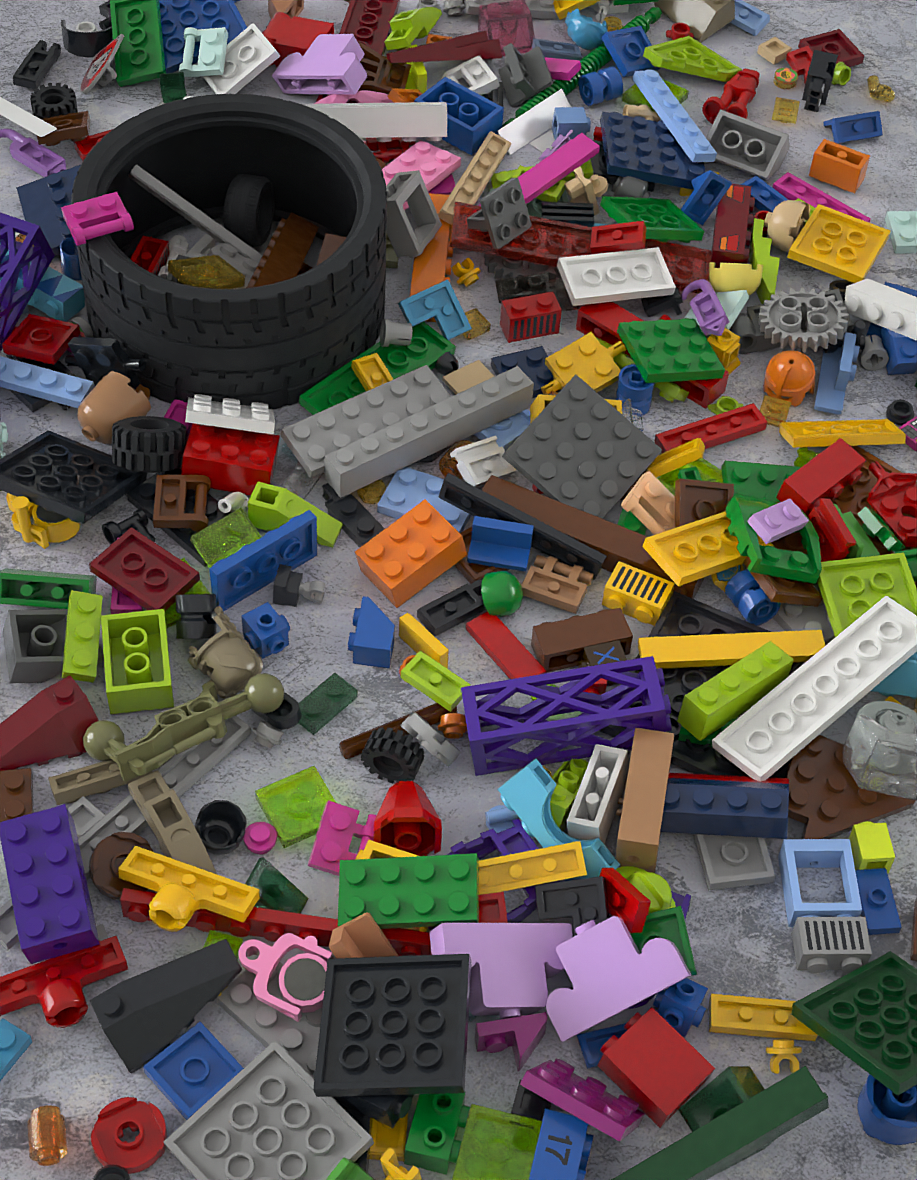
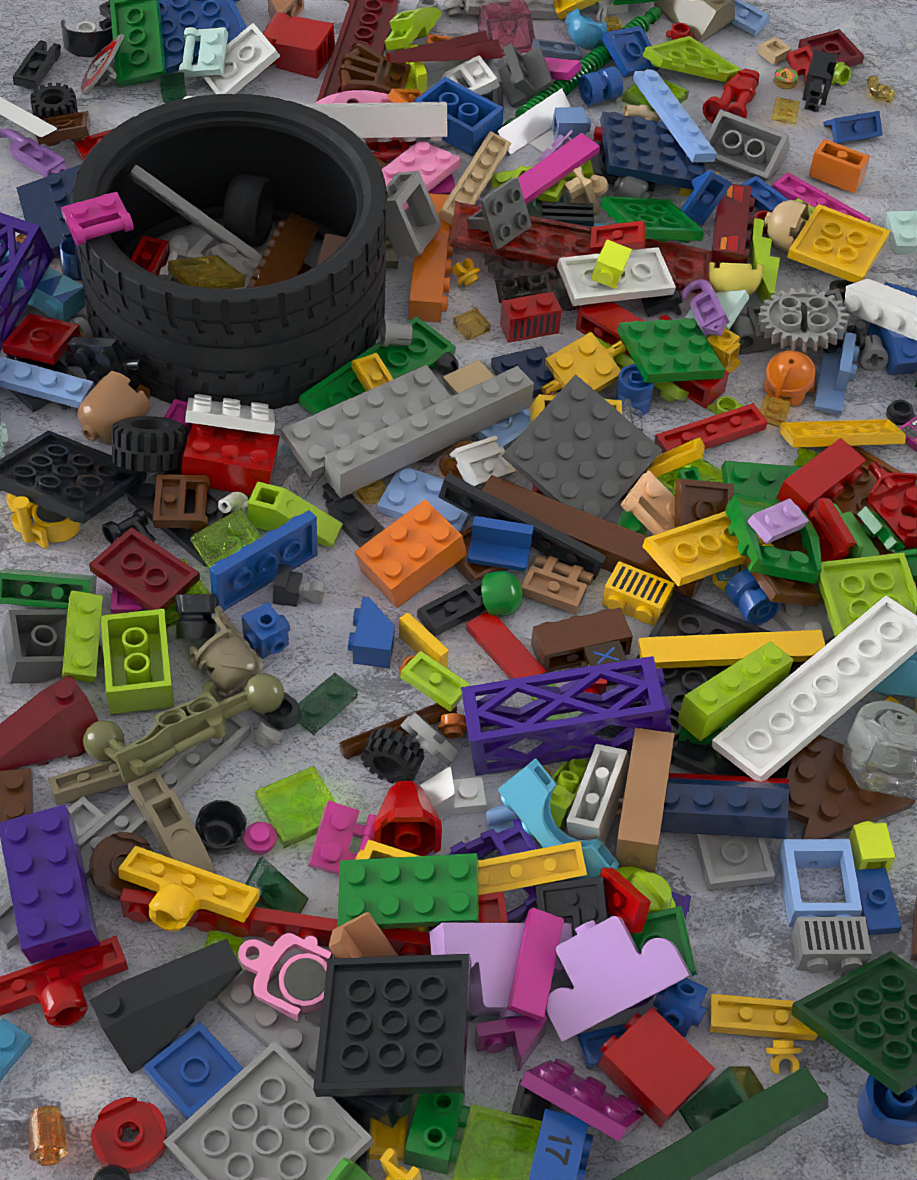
(326, 67): lavender brick -> none
(439, 303): dark azure plate -> none
(456, 795): none -> white slope
(535, 964): none -> dark pink tile
(611, 264): none -> neon yellow brick

